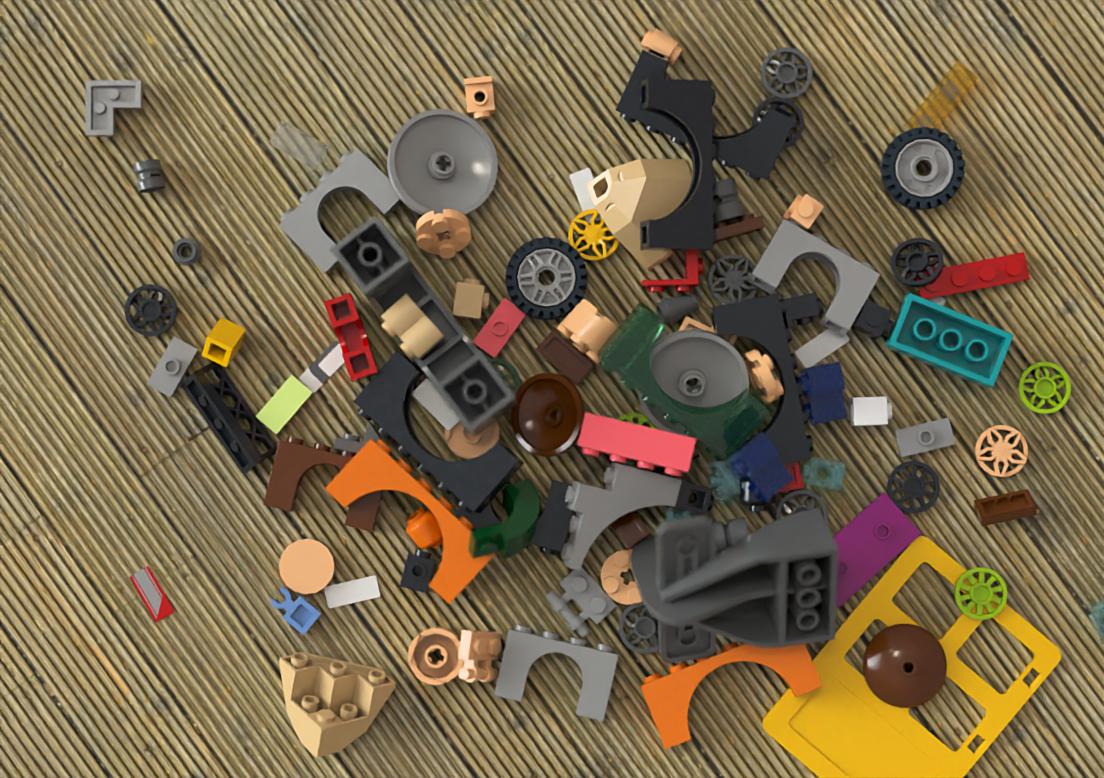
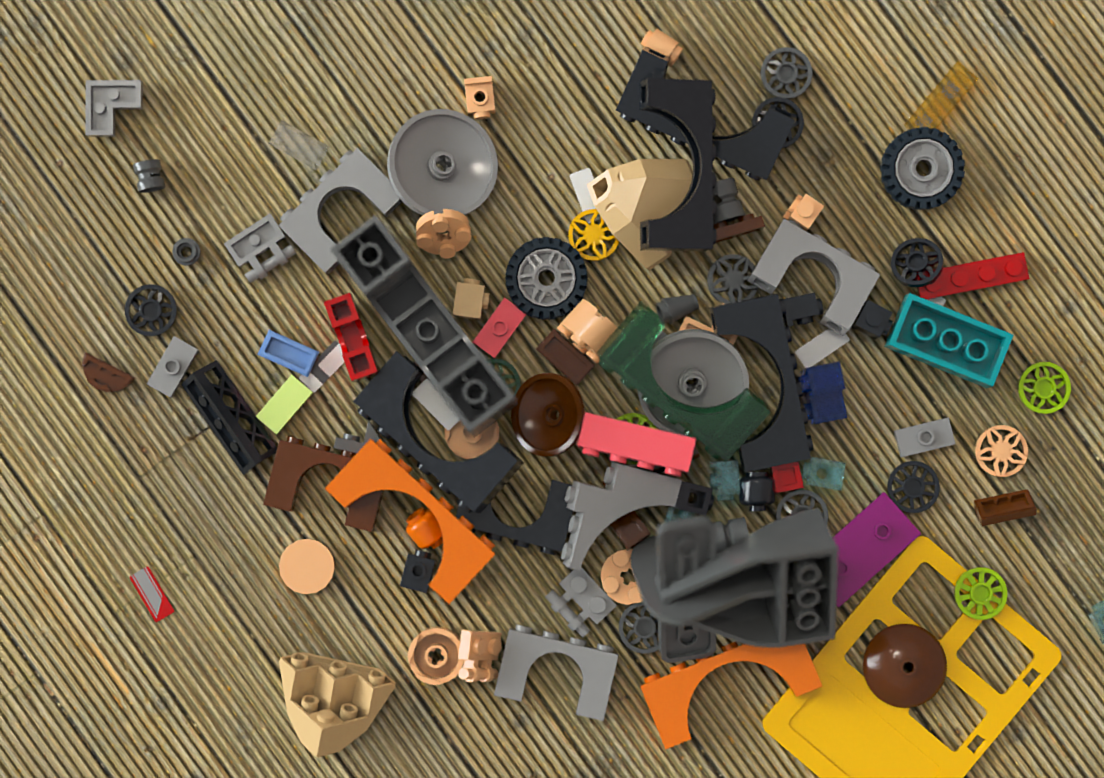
(105, 376): none -> reddish brown tile
(223, 342): yellow brick -> none
(254, 242): none -> light grey plate
(288, 353): none -> medium blue tile
(299, 613): medium blue plate -> none
(352, 591): white sticker -> none
(412, 327): tan brick -> none
(515, 533): dark green arch -> none
(693, 268): red bracket -> none
(760, 375): light nougat plate -> none
(760, 467): clear blue brick -> none
(870, 411): white brick -> none

